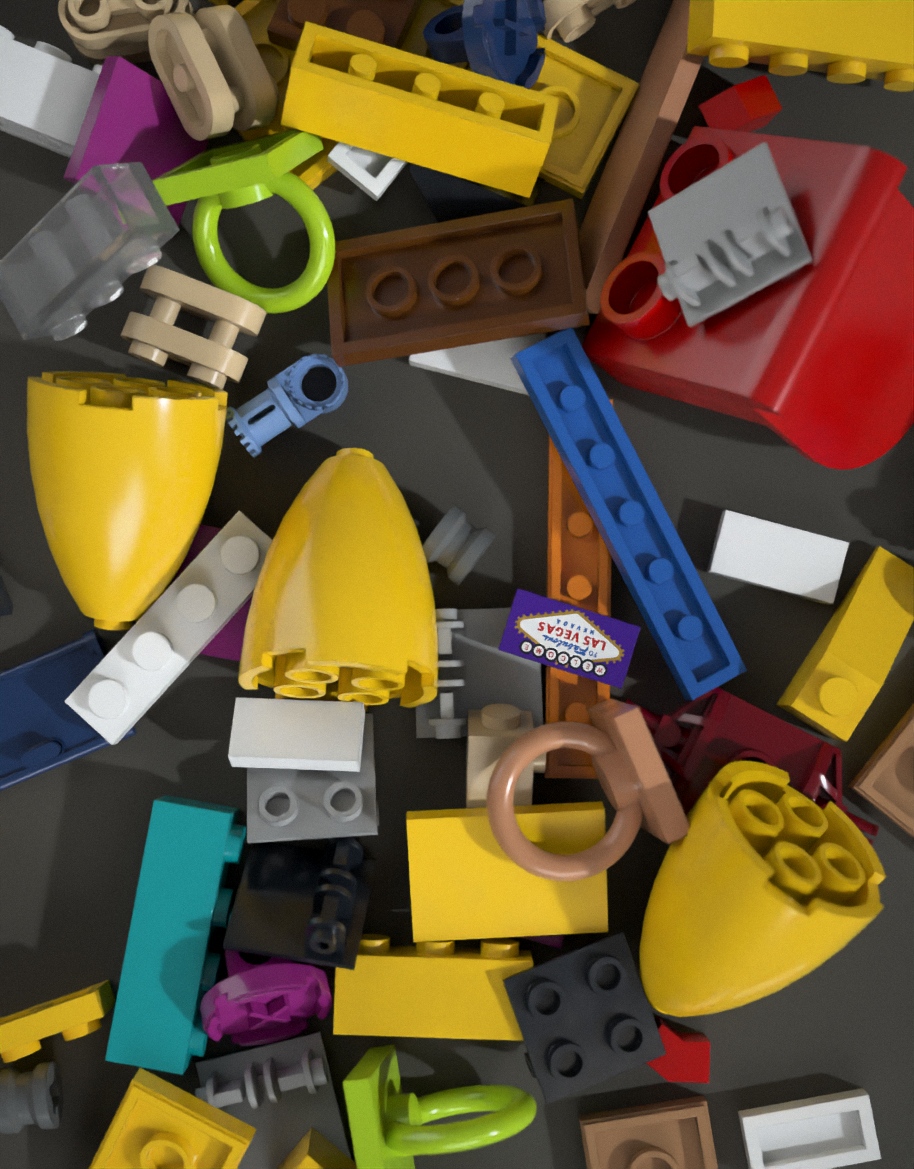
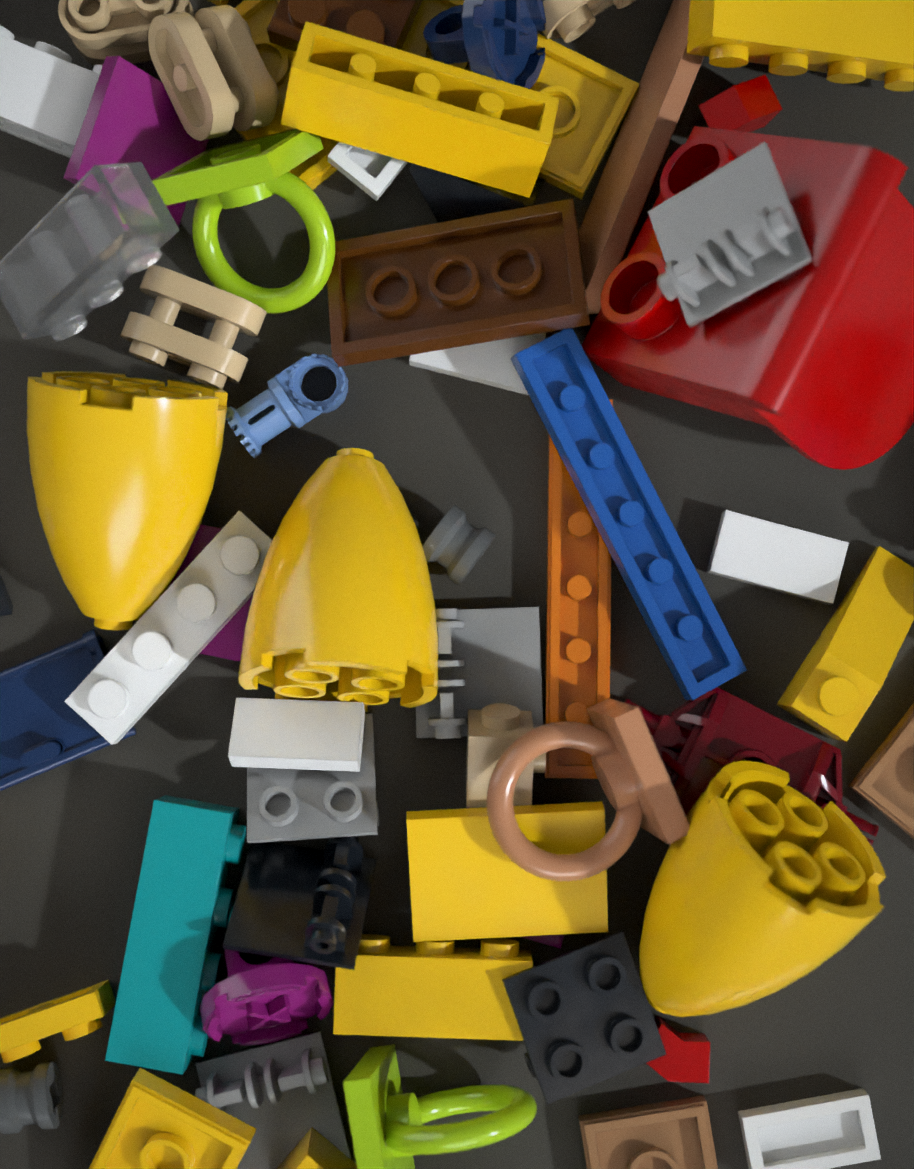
(569, 638): tile -> none

